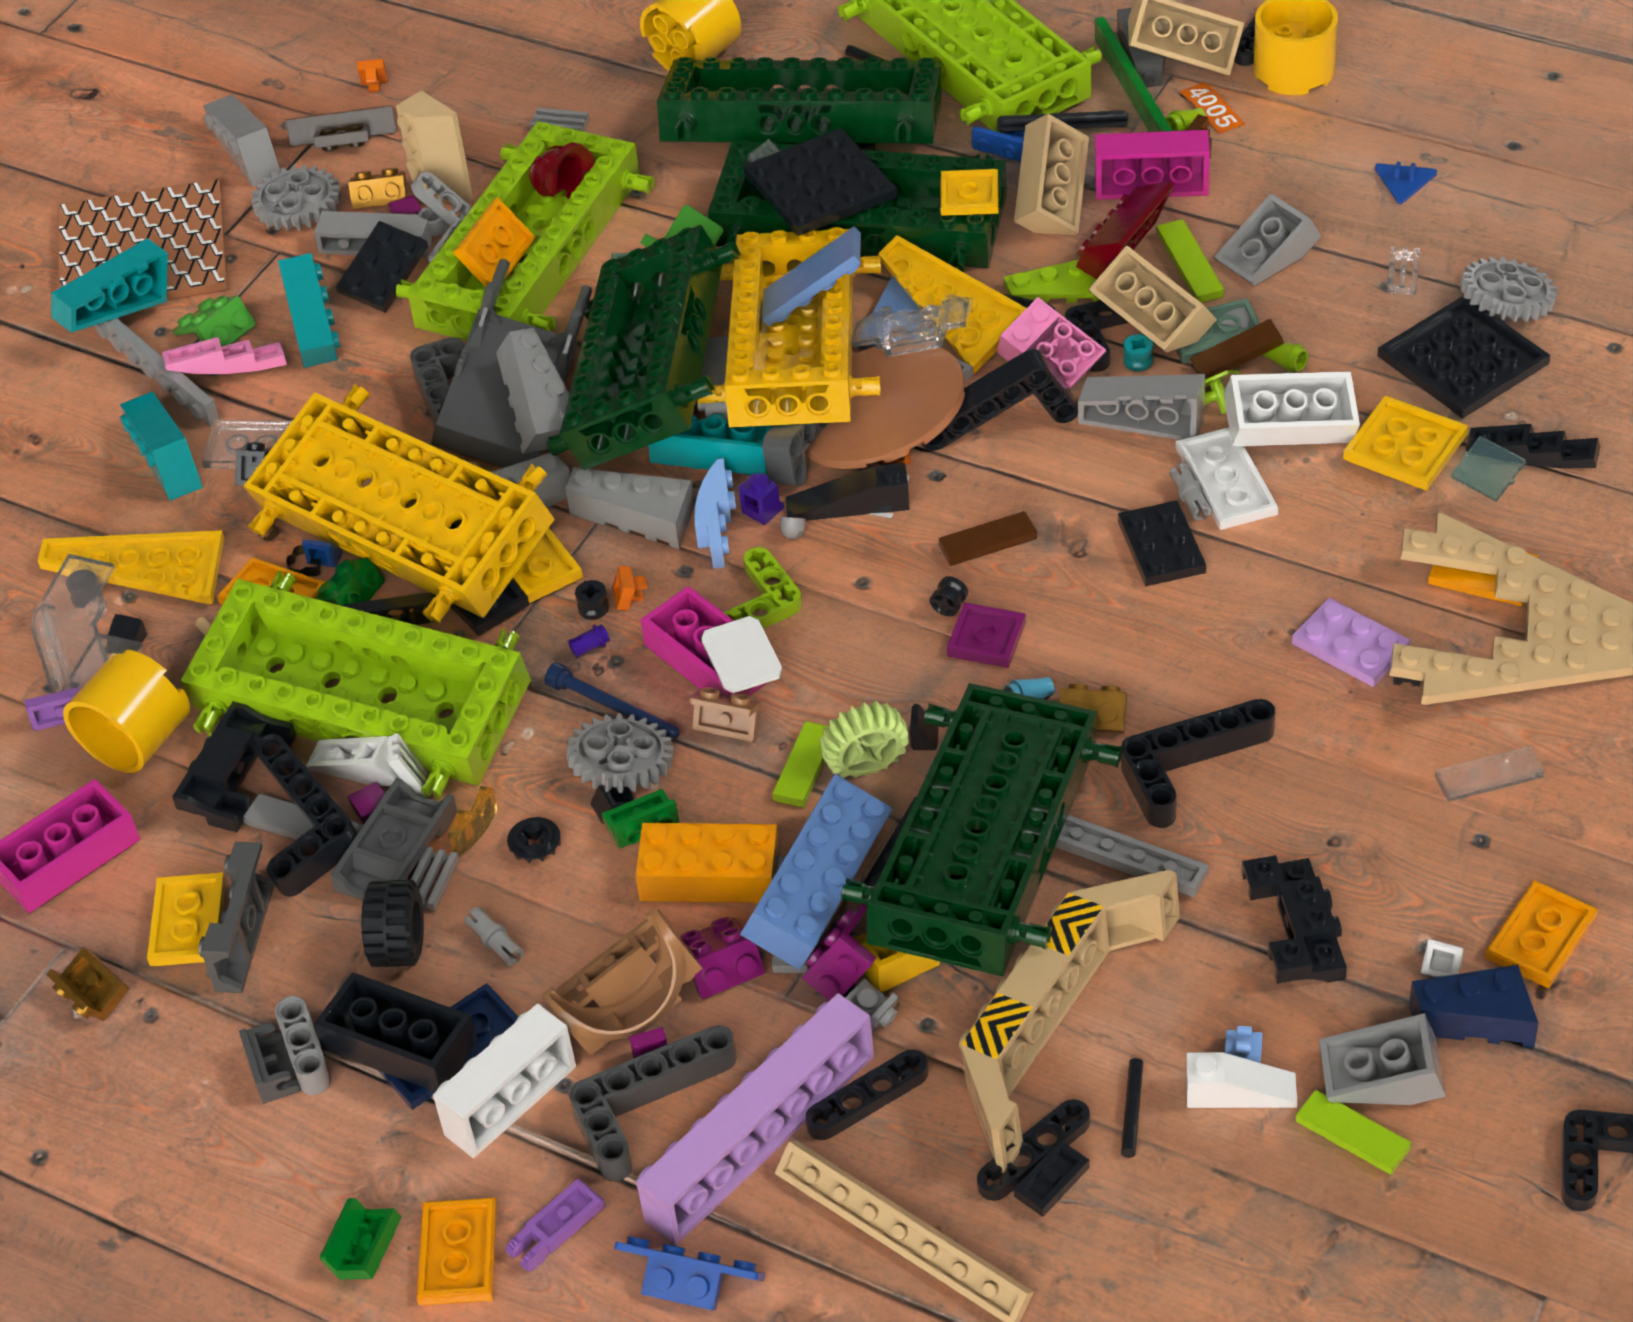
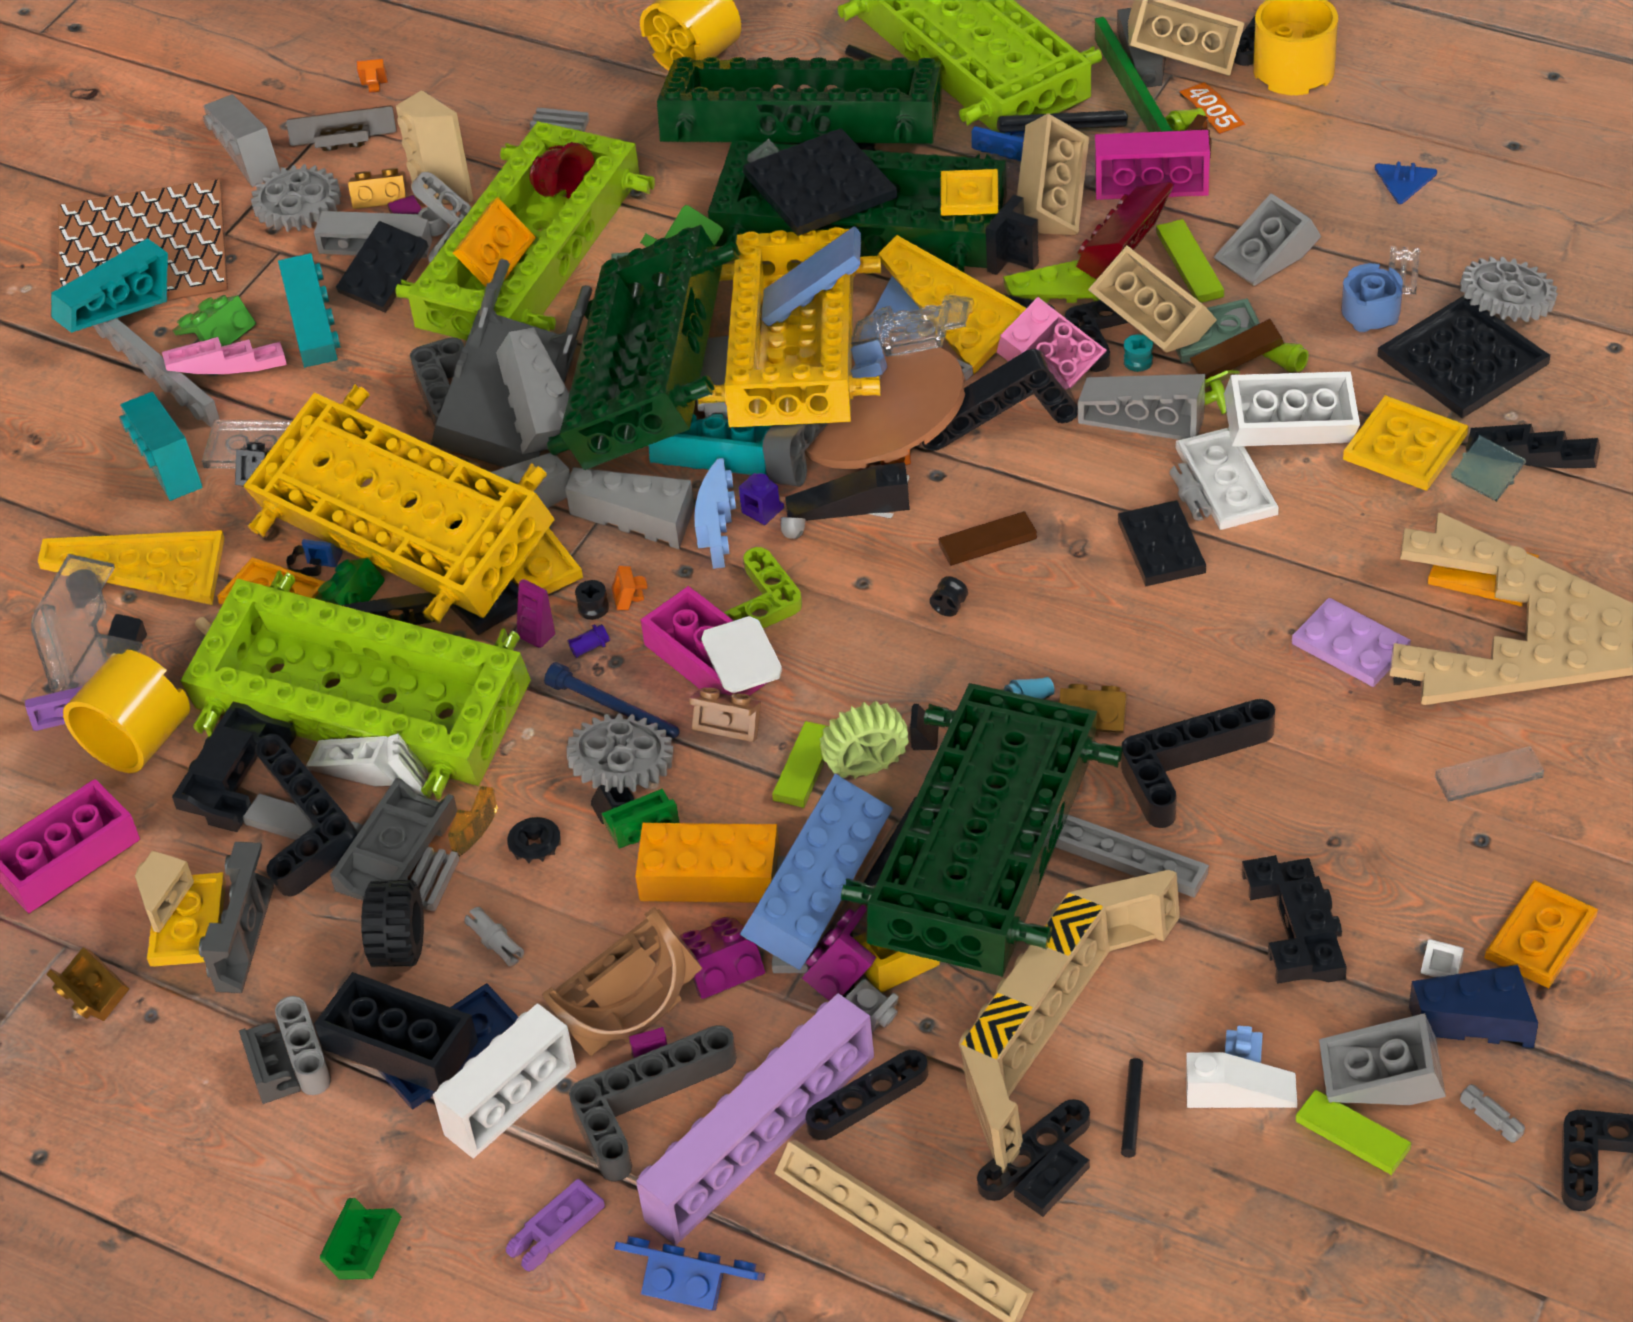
(162, 886): none -> tan slope
(366, 800): magenta tile -> none
(457, 1251): light orange tile -> none
(534, 618): none -> magenta slope
(868, 359): none -> medium blue bracket
(986, 635): magenta tile -> none
(1012, 237): none -> black bracket
(1371, 297): none -> medium blue brick
(1492, 1113): none -> light grey axle

